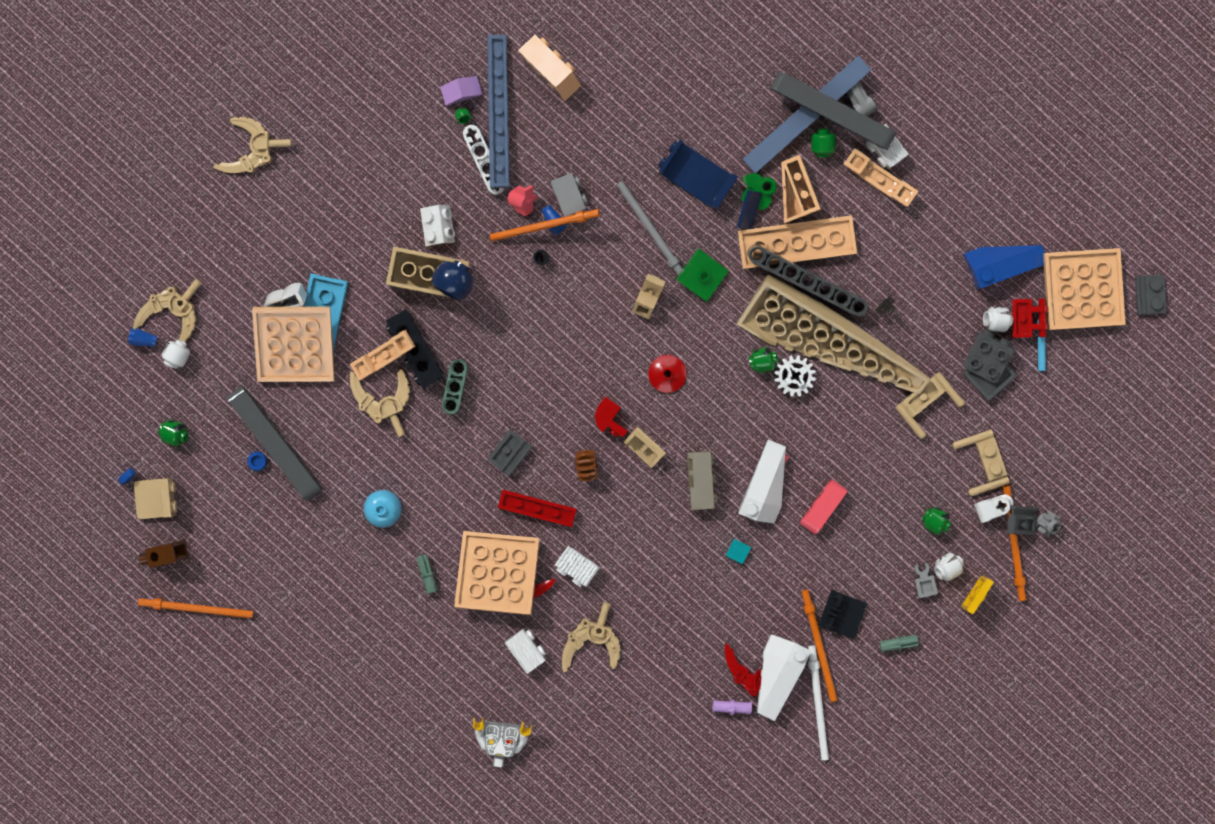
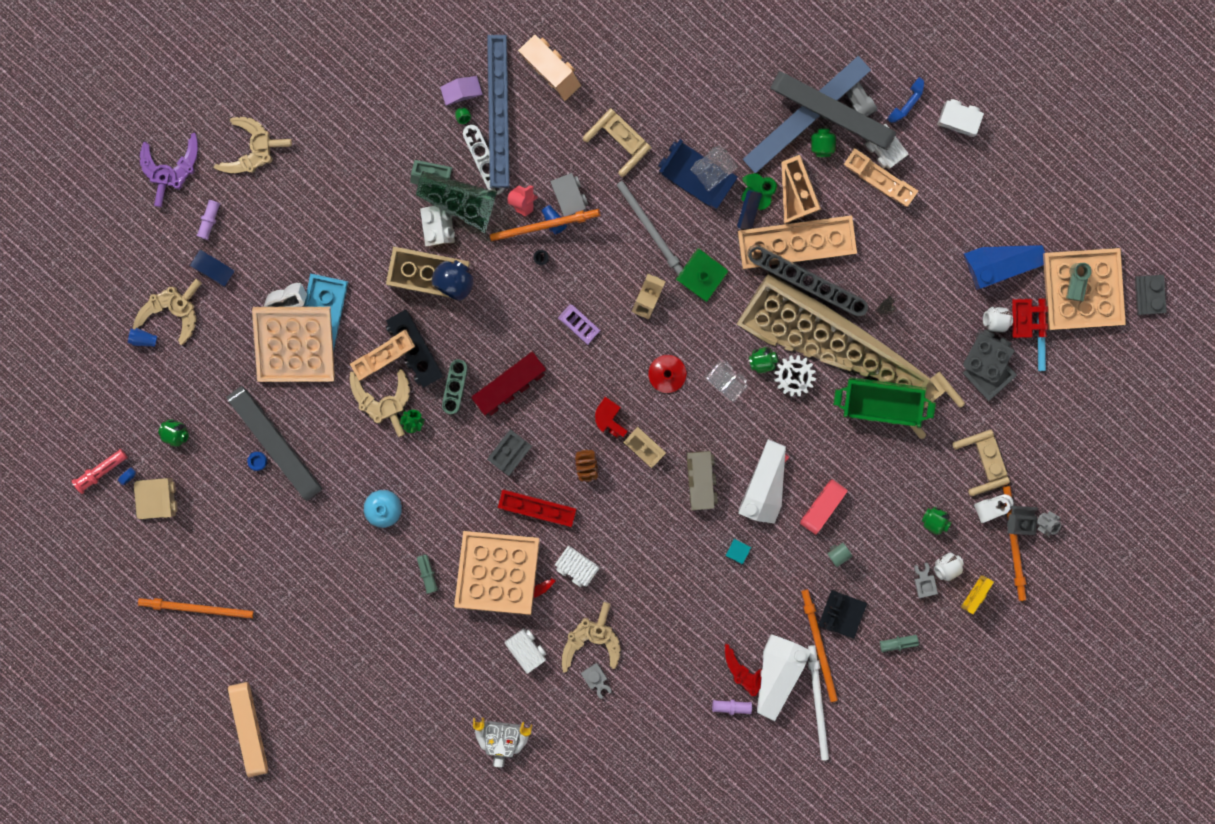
(92, 476): none -> coral pin
(164, 174): none -> medium lavender bar
(164, 554): reddish brown torso -> none
(175, 354): white head -> none
(208, 219): none -> lavender pin
(211, 268): none -> dark blue slope
(248, 729): none -> light nougat beam
(412, 421): none -> green gear
(436, 169): none -> sand green slope
(458, 199): none -> clear green wedge
(509, 383): none -> dark red brick
(567, 312): none -> lavender slope
(595, 677): none -> light grey plate
(623, 135): none -> tan plate
(714, 167): none -> clear bracket
(726, 381): none -> clear brick
(839, 554): none -> sand green piece
(885, 402): none -> green container
(917, 88): none -> blue bar
(960, 118): none -> white brick
(1078, 284): none -> sand green piece

